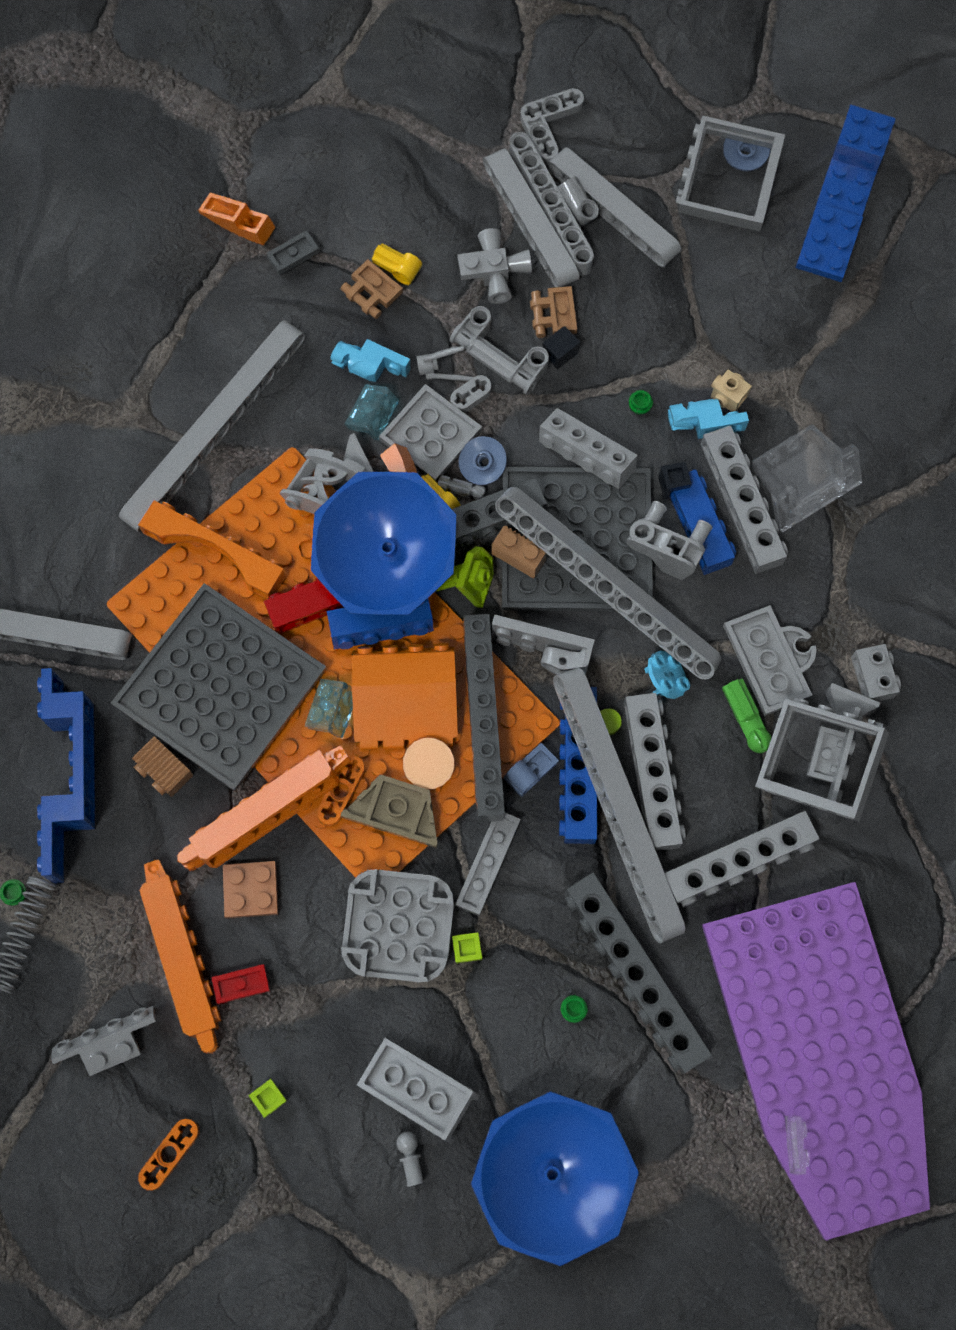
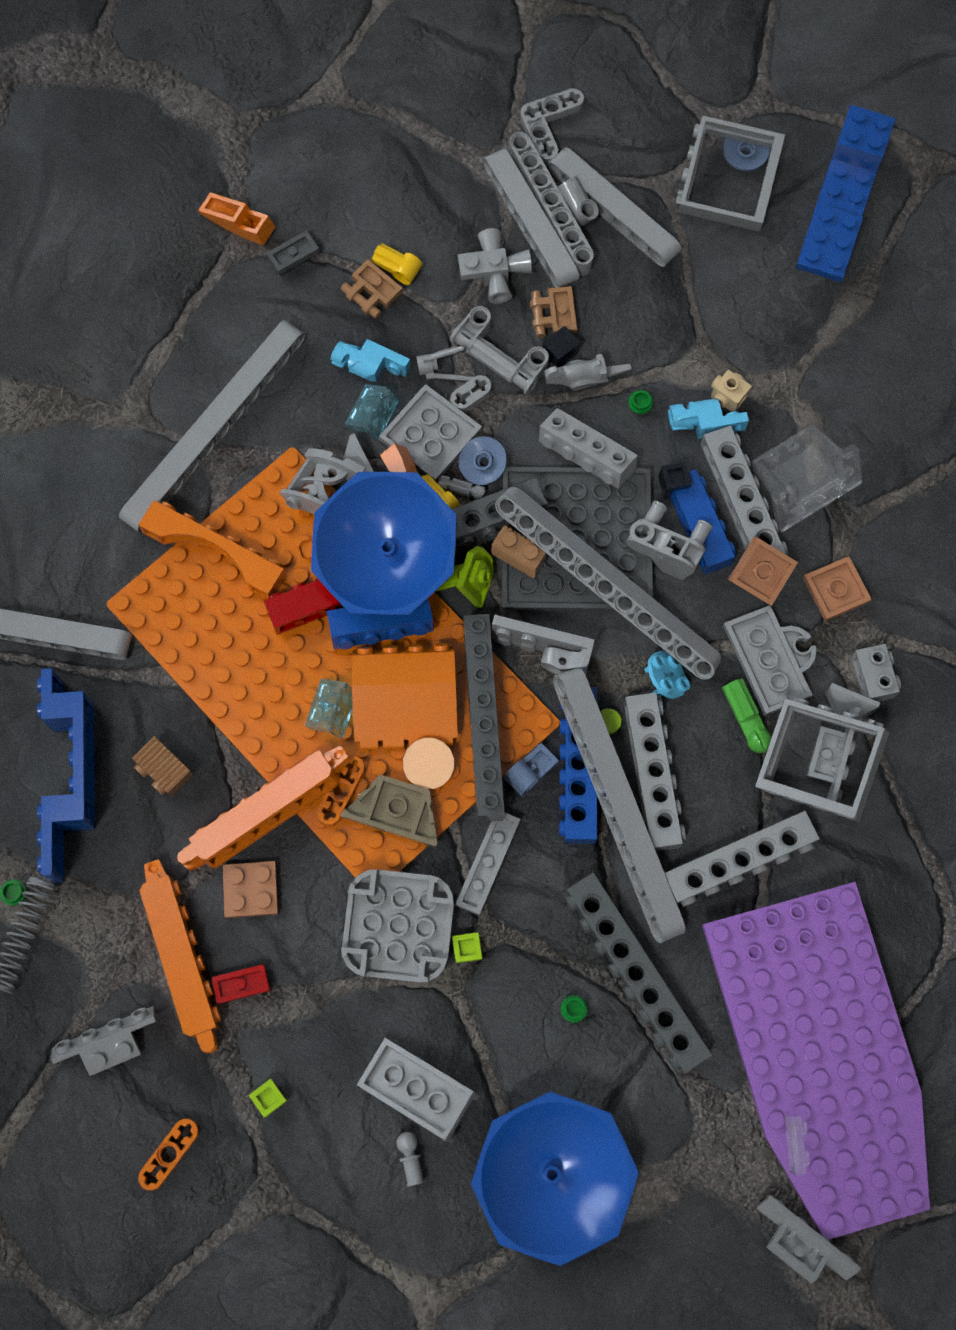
(219, 686): dark grey plate -> none
(583, 373): none -> light grey animal
(763, 570): none -> nougat plate
(802, 1246): none -> light grey bracket
(837, 588): none -> nougat plate

